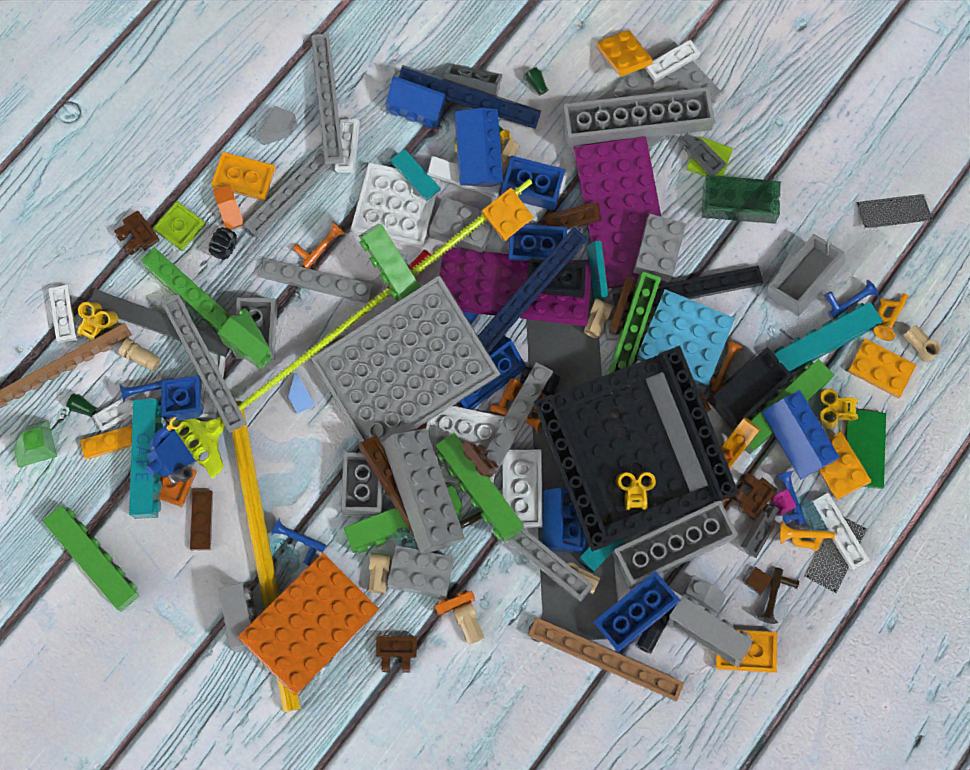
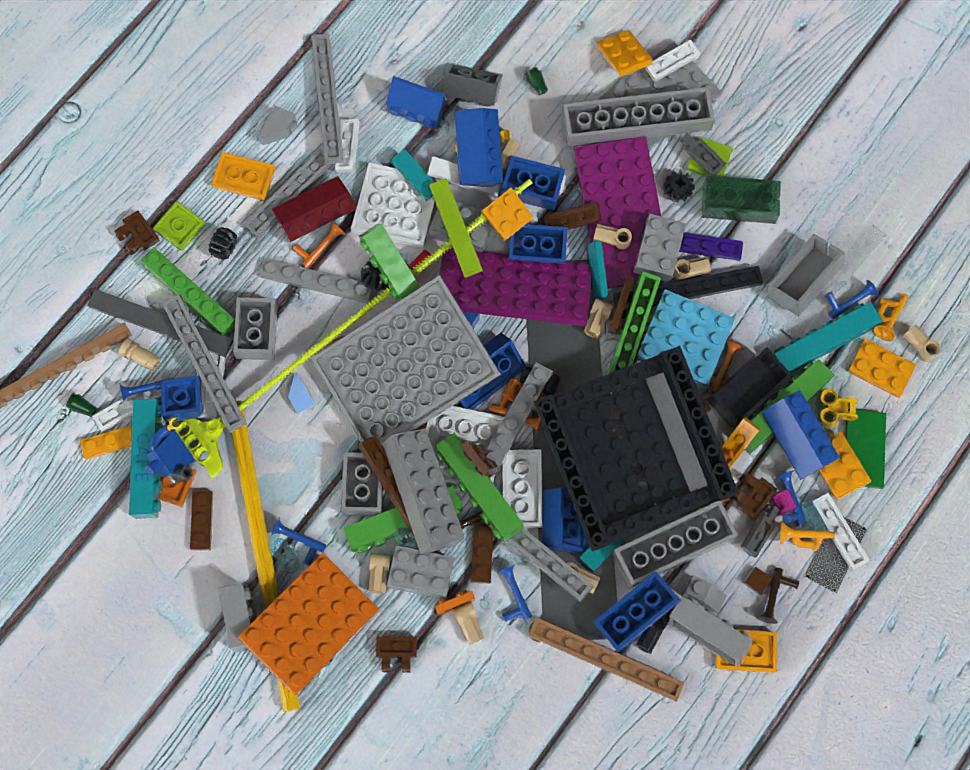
(35, 444): bright green slope -> none
(62, 314): white plate -> none
(91, 558): bright green brick -> none
(94, 323): yellow piece -> none
(228, 207): orange slope -> none
(245, 339): bright green slope -> none
(314, 208): none -> dark red slope
(371, 277): none -> black gear
(455, 228): none -> lime tile
(473, 97): dark blue tile -> none
(482, 553): none -> reddish brown plate
(522, 606): none -> blue piece
(532, 288): dark blue tile -> none
(567, 283): black plate -> none
(610, 236): none -> tan piece
(635, 490): yellow piece -> none
(686, 186): none -> black gear
(692, 268): none -> tan piece
(711, 246): none -> dark purple plate
(894, 211): flat silver sticker -> none

